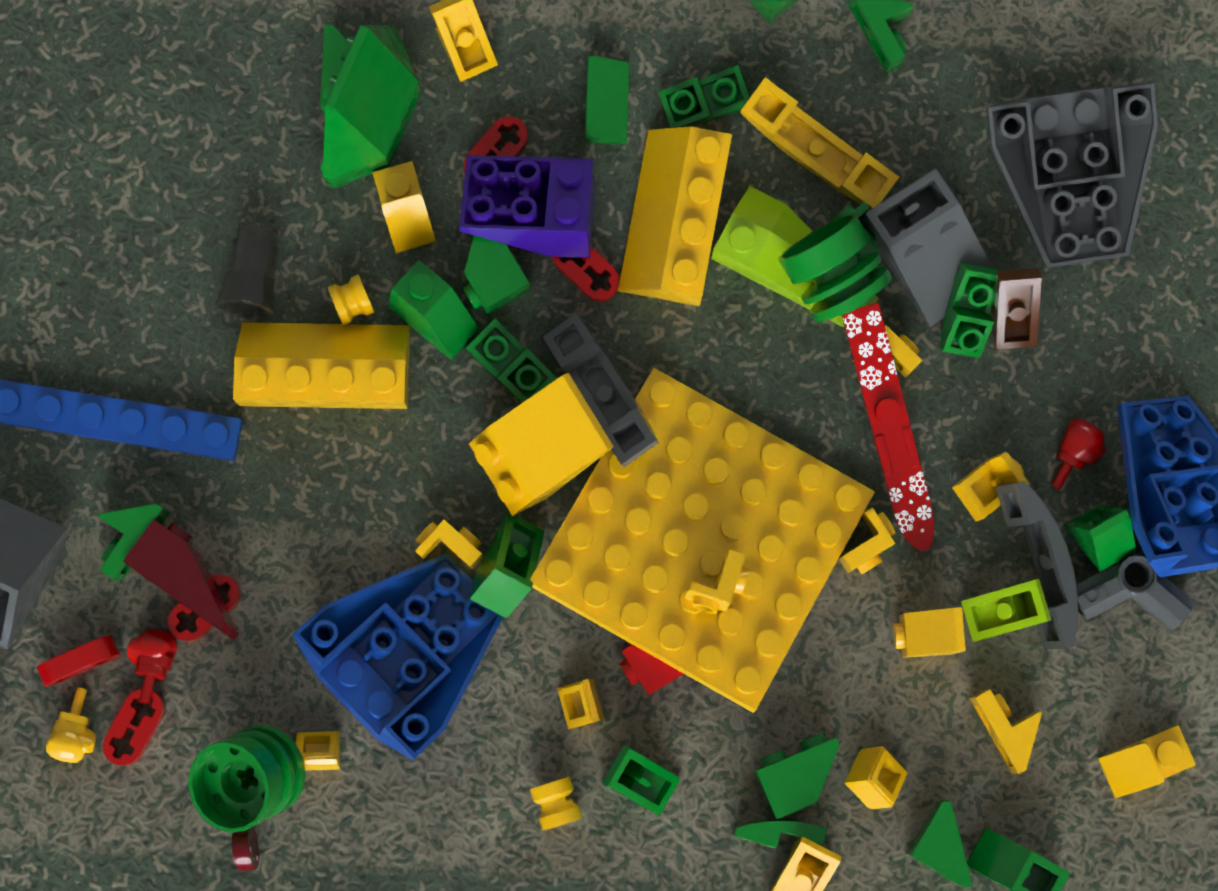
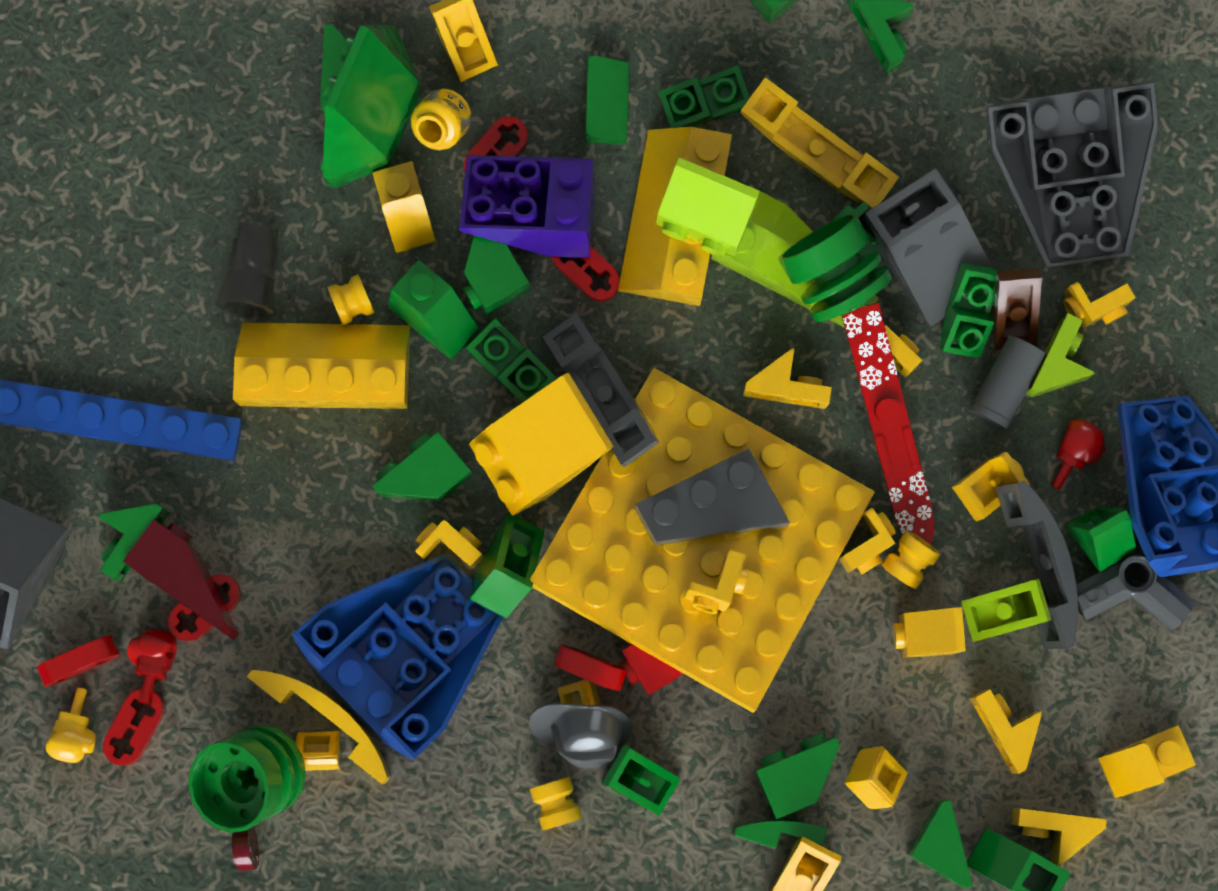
(366, 752): none -> yellow slope
(426, 474): none -> green slope
(441, 119): none -> yellow head
(582, 733): none -> dark grey piece
(590, 667): none -> red beam
(706, 208): none -> slope
(713, 502): none -> dark grey wing
(775, 385): none -> yellow slope
(912, 557): none -> yellow wheel
(1007, 382): none -> dark grey pin
(1056, 369): none -> lime slope
(1070, 831): none -> yellow slope
(1107, 307): none -> yellow bracket

